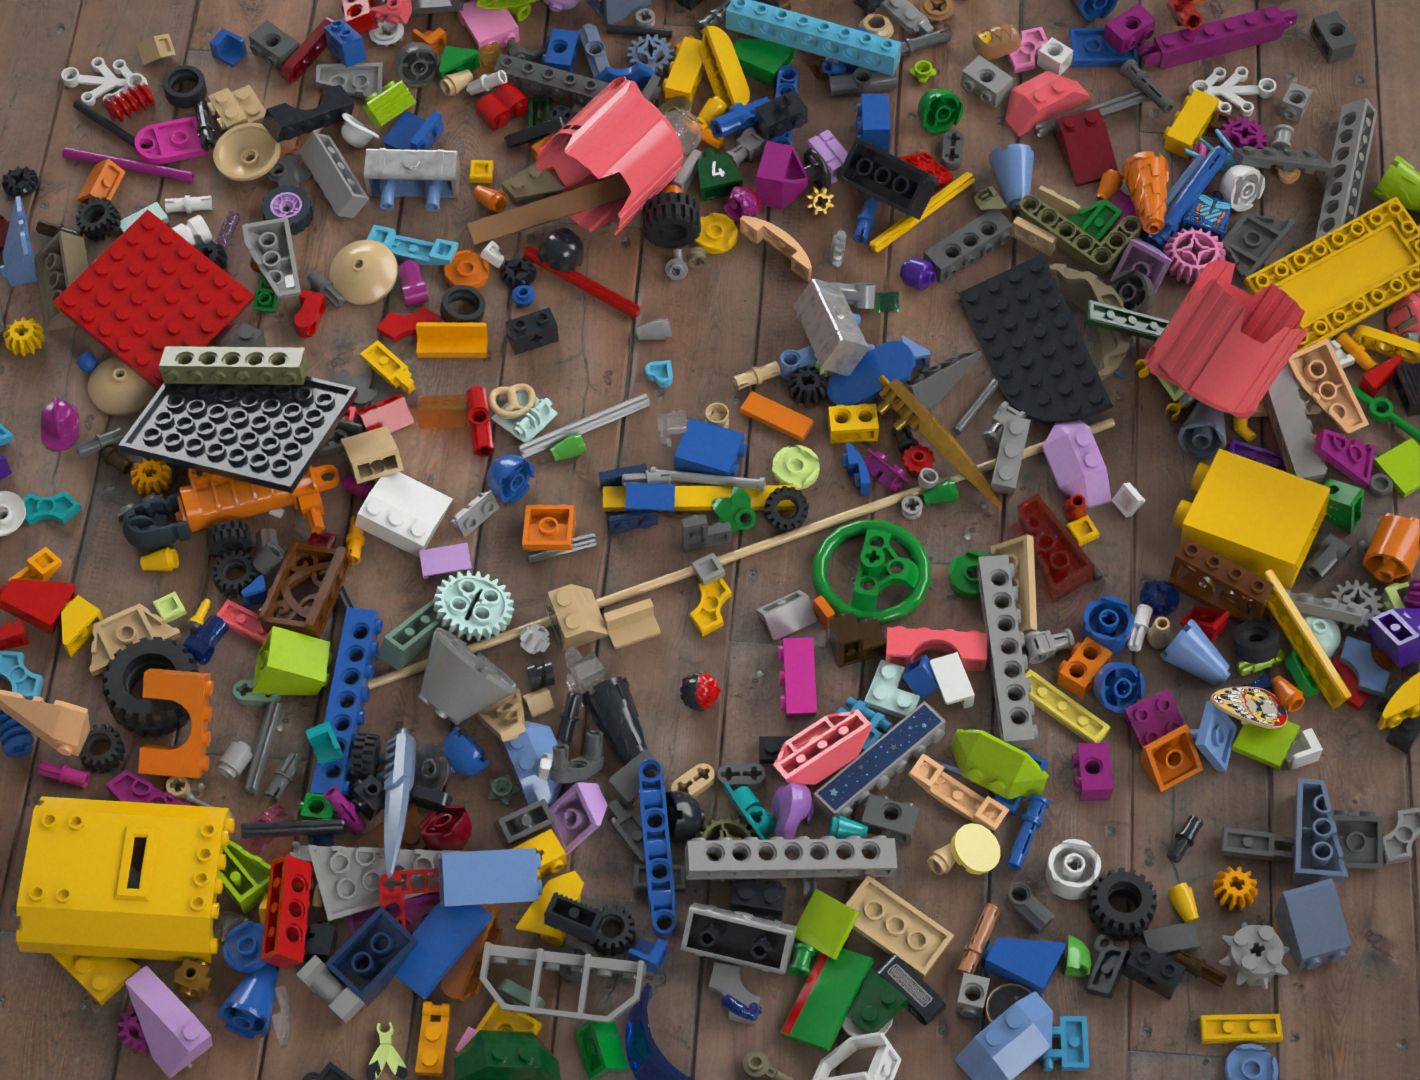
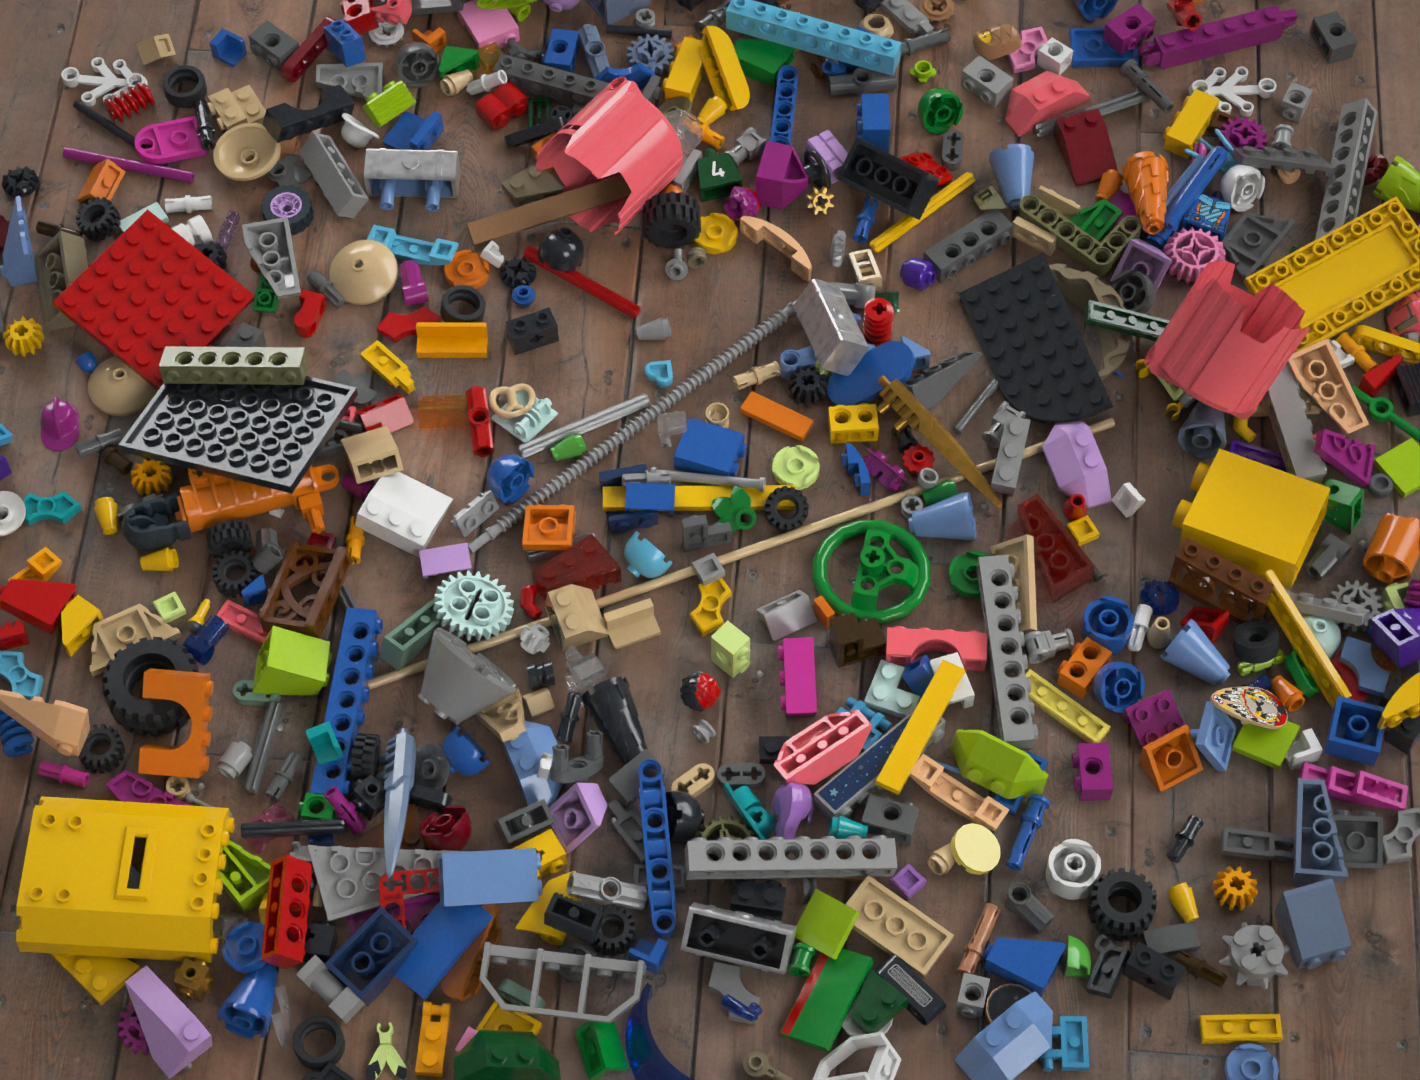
(106, 513): none -> yellow cone
(312, 1024): none -> black tyre
(481, 171): yellow tile -> none
(489, 198): orange cone -> none
(502, 782): sand green plate -> none
(527, 597): none -> red arm
(582, 565): none -> clear red wedge
(591, 888): none -> light grey piece
(644, 418): none -> light grey hose
(644, 558): none -> medium azure cylinder
(703, 731): none -> light grey bush
(730, 649): none -> yellowish green brick
(738, 118): blue piece -> none
(781, 115): black brick -> none
(867, 270): none -> tan slope
(878, 321): none -> red piece
(908, 881): none -> medium lavender tile
(920, 727): none -> yellow tile
(946, 519): none -> medium blue cone
(1354, 731): none -> blue brick
(1358, 788): none -> dark pink slope
(1381, 166): none -> dark red gear

